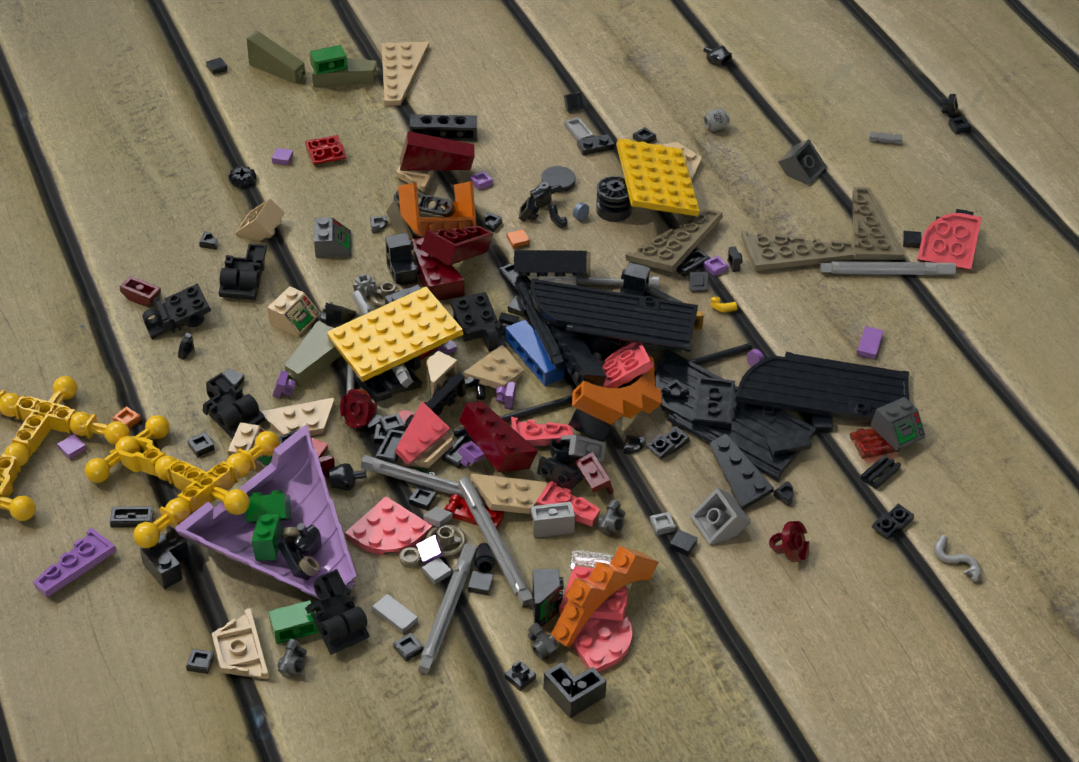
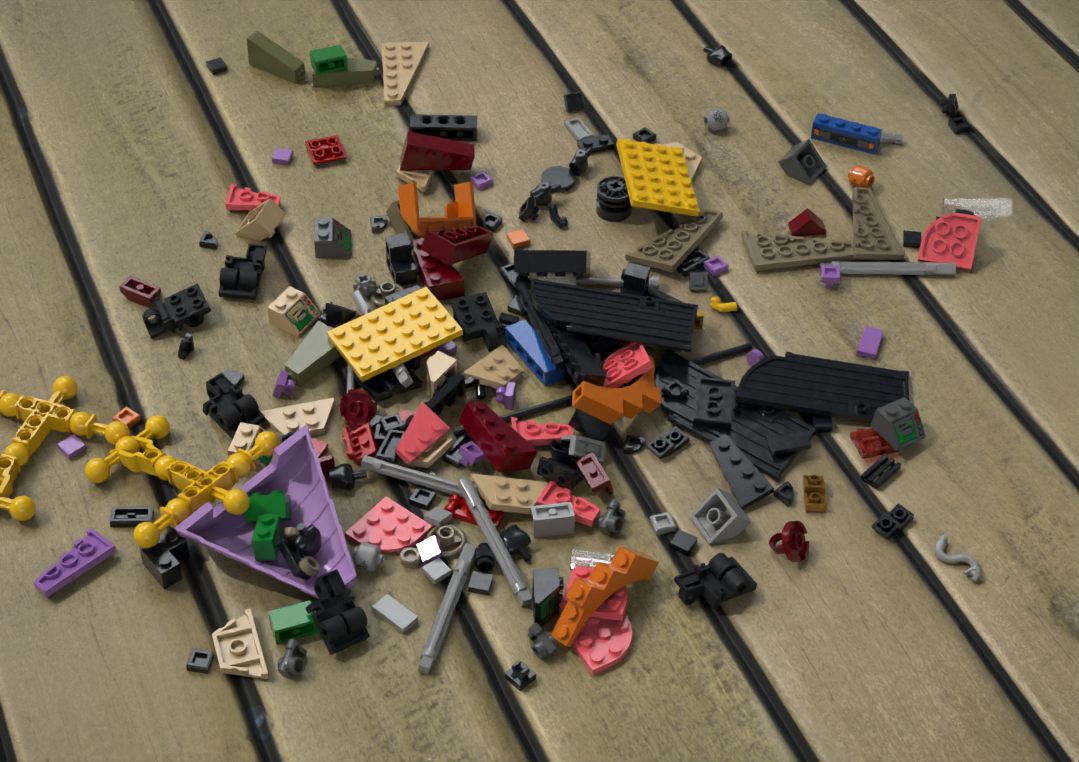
(200, 444): tile -> none
(246, 199): none -> coral wing
(248, 178): black gear -> none
(360, 443): none -> red bracket
(368, 557): none -> light grey head
(408, 647): black tile -> none
(437, 210): black beam -> none
(516, 541): none -> black piece
(572, 692): black brick -> none
(580, 161): none -> black piece
(581, 211): sand blue tile -> none
(717, 581): none -> black plate
(734, 259): black plate -> none
(806, 224): none -> dark red slope
(814, 493): none -> pearl gold slope
(830, 275): none -> medium lavender tile
(846, 133): none -> blue brick
(861, 177): none -> orange head
(983, 207): none -> clear bracket

